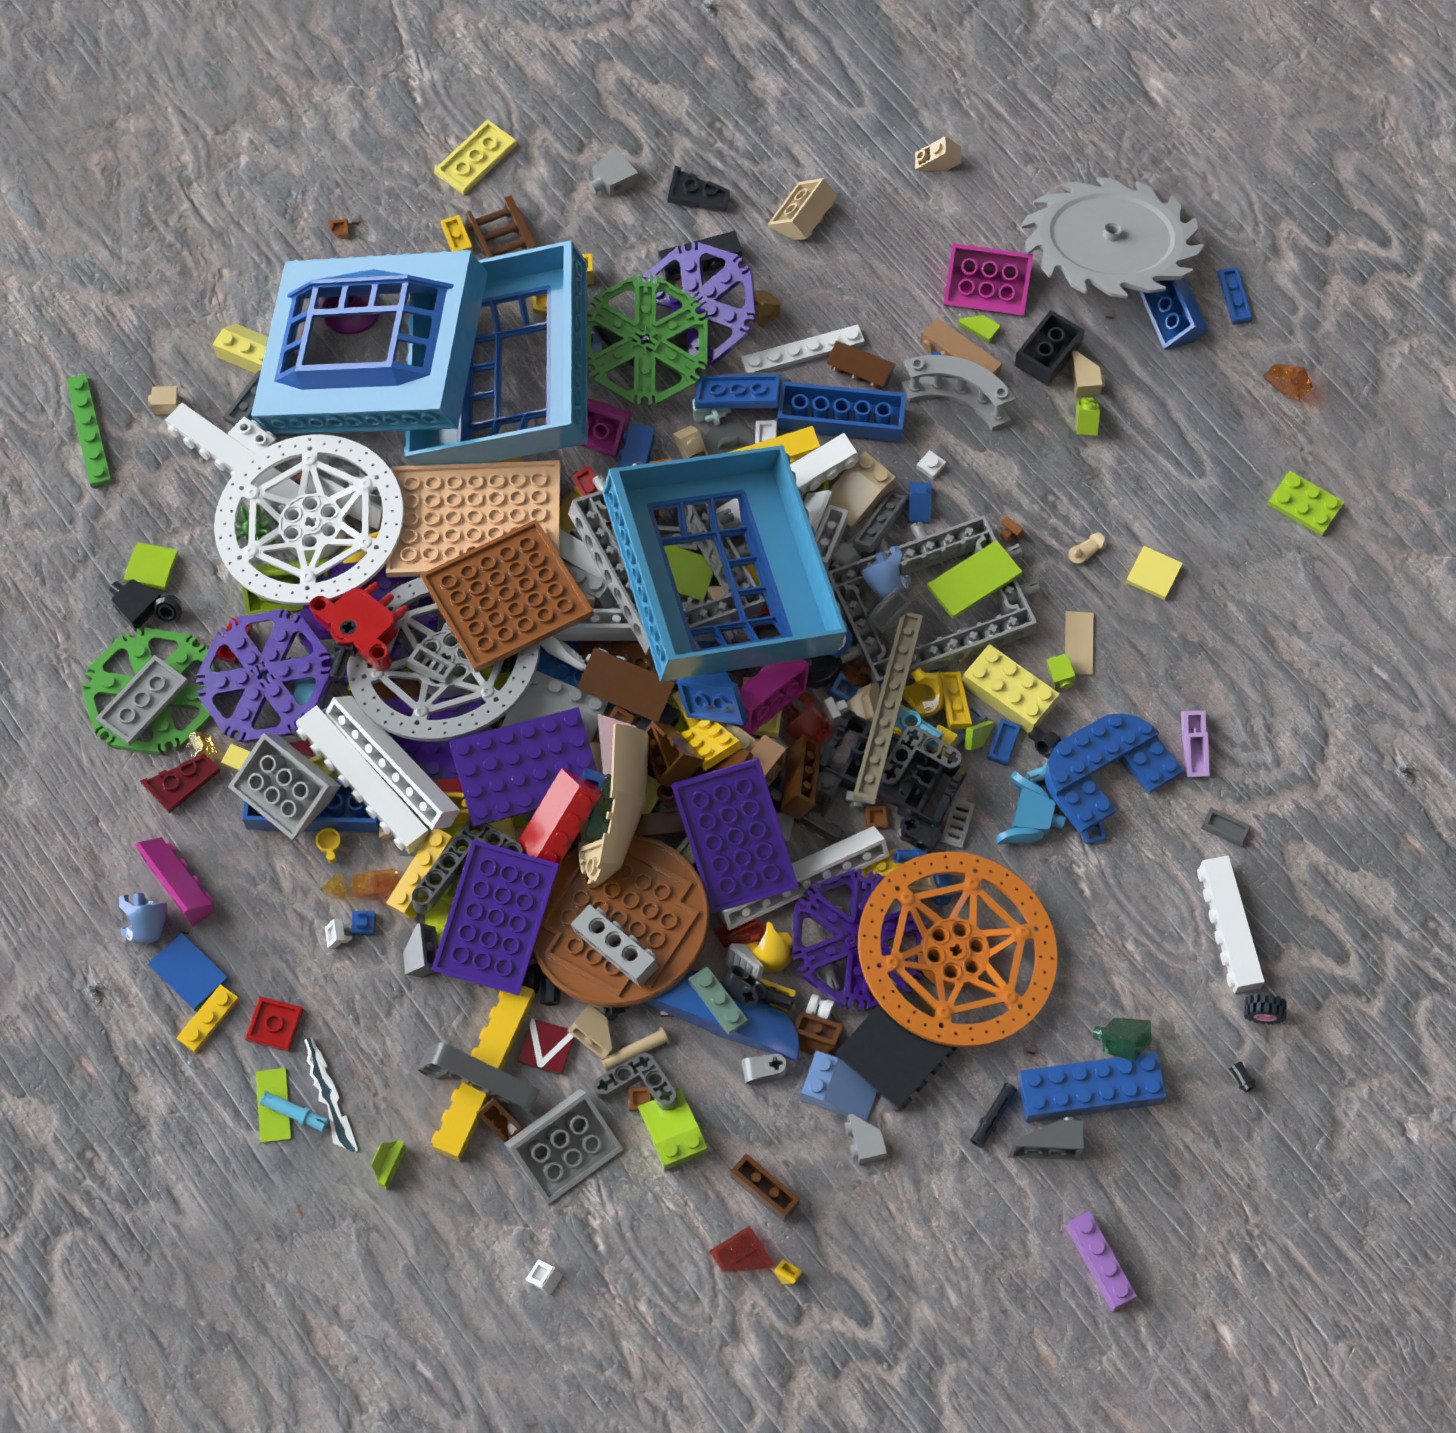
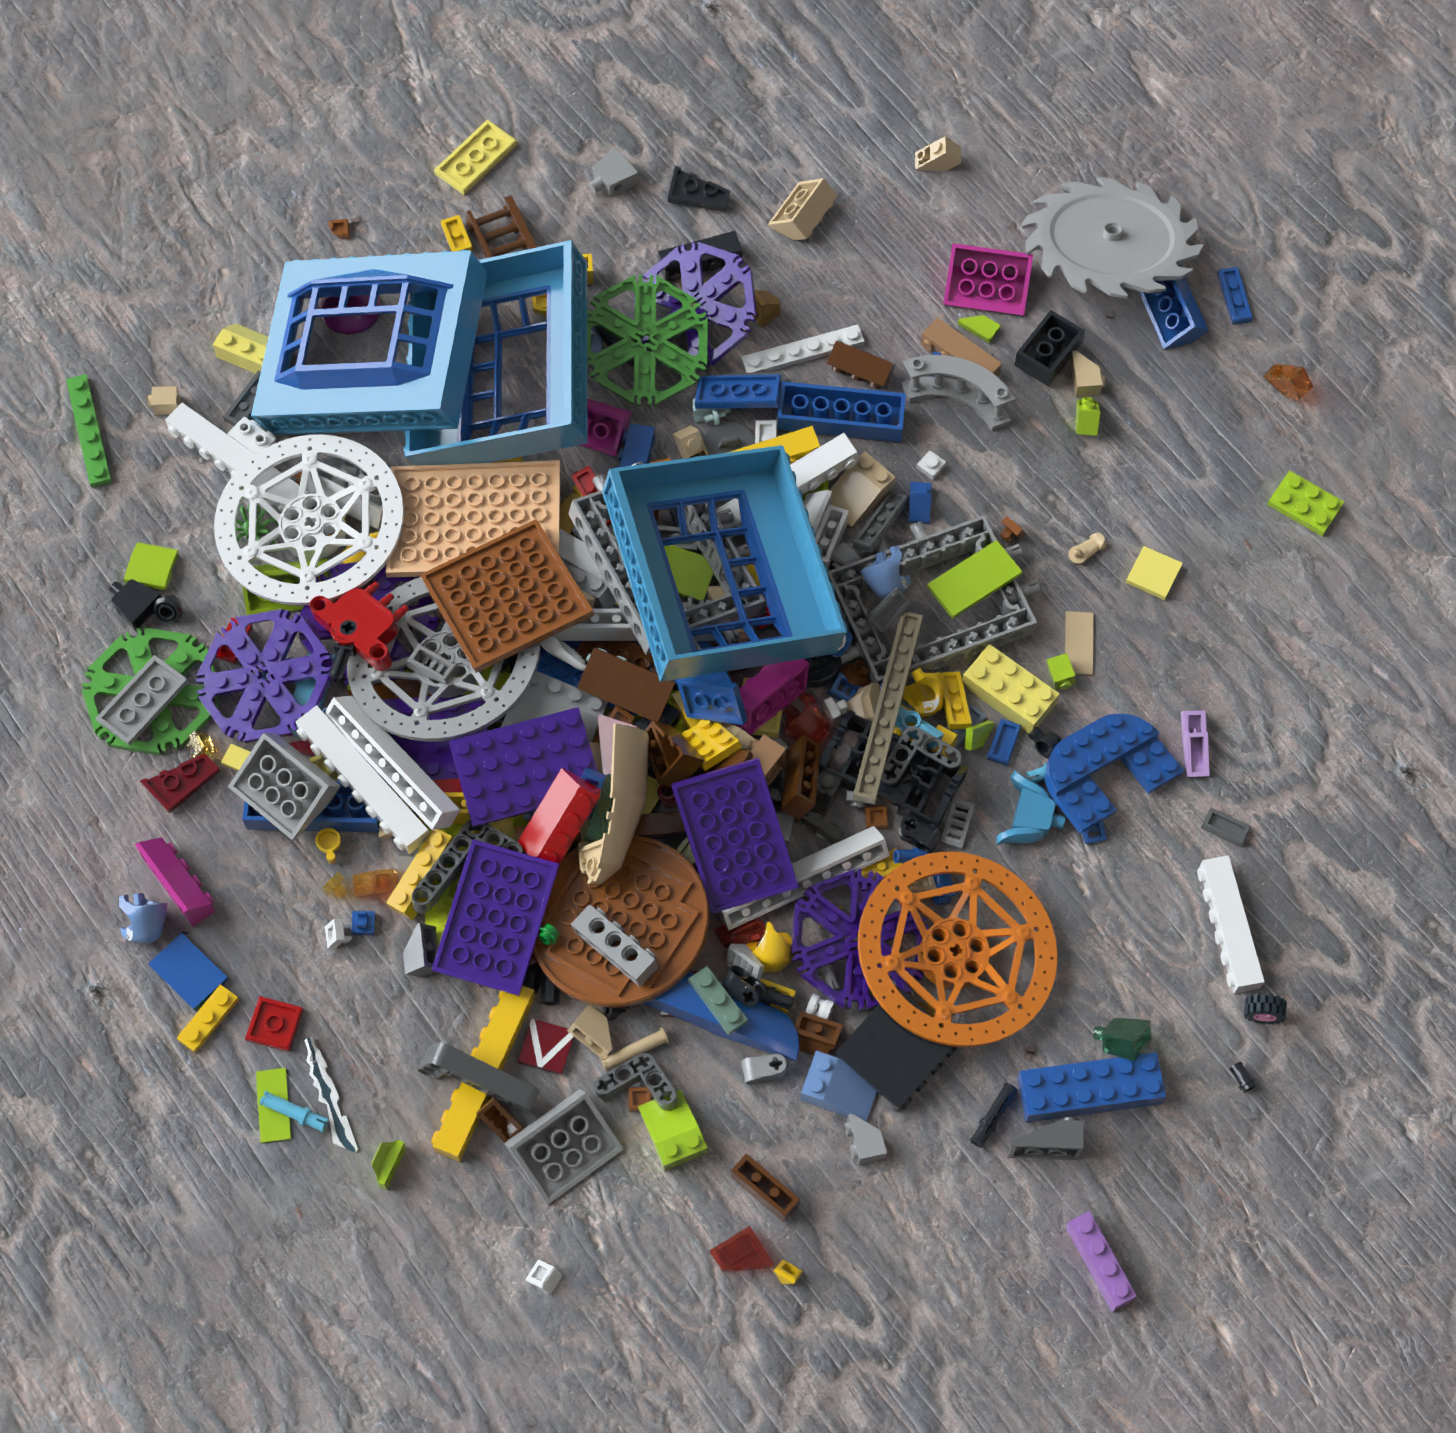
(548, 934): none -> green plate

